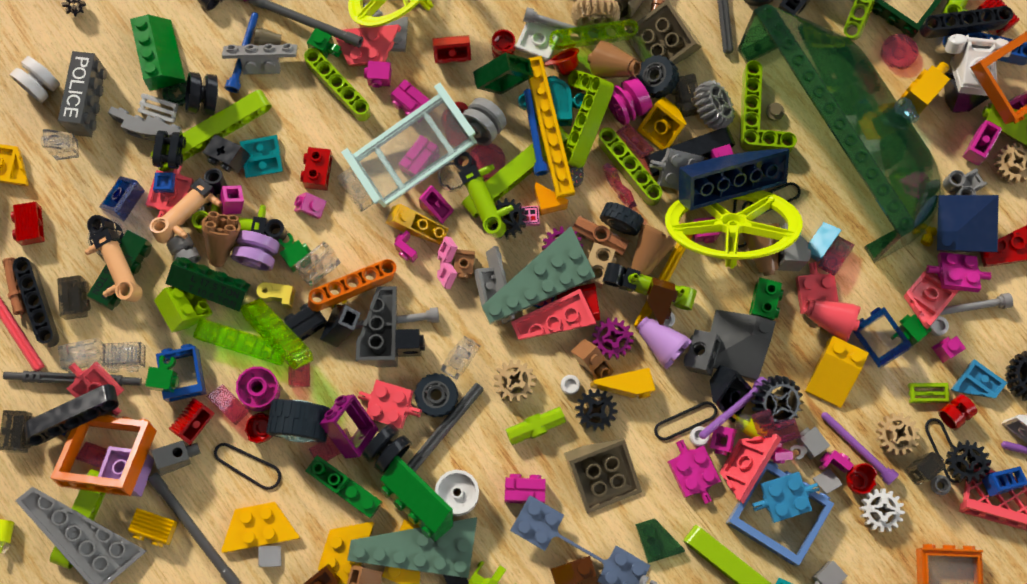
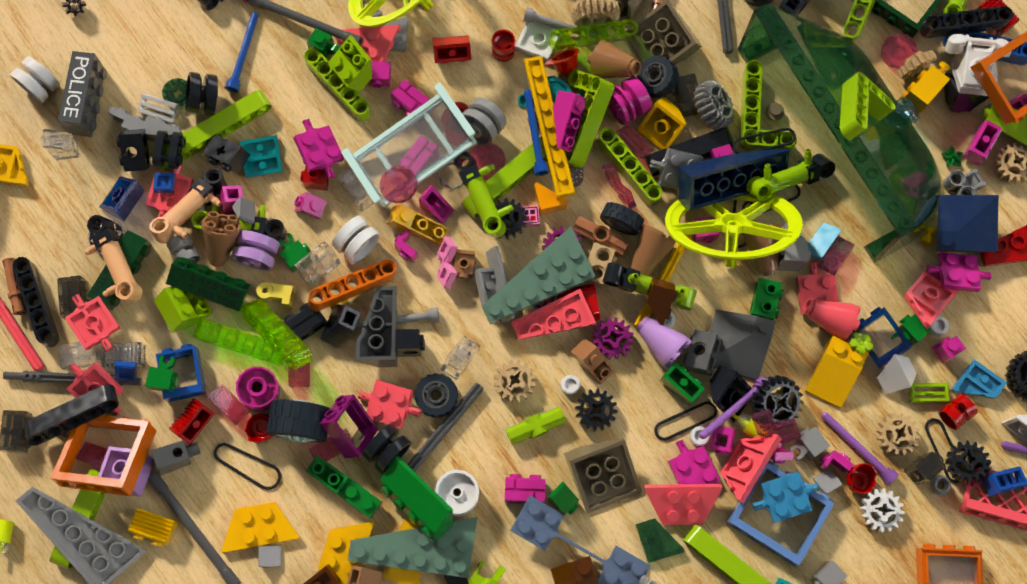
(28, 223): red brick -> none
(92, 323): none -> coral plate
(125, 371): none -> blue tile
(138, 140): none -> black brick
(157, 51): green slope -> none
(245, 210): none -> light grey slope
(260, 58): light grey bracket -> none
(264, 36): dark tan cone -> none
(318, 148): none -> dark pink plate
(352, 64): none -> lime slope
(356, 239): none -> white wheel
(398, 184): none -> clear pink tile
(503, 73): dark green window -> none
(563, 499): none -> green slope
(567, 117): none -> dark pink slope
(629, 384): yellow slope -> none
(682, 383): none -> green brick
(683, 502): none -> coral wing
(765, 133): none -> black piece
(806, 171): none -> lime piece
(858, 99): none -> lime beam
(861, 342): none -> lime plant
(896, 375): none -> white slope
(916, 64): none -> tan gear
(952, 157): none -> green plant
(1004, 300): light grey piece -> none

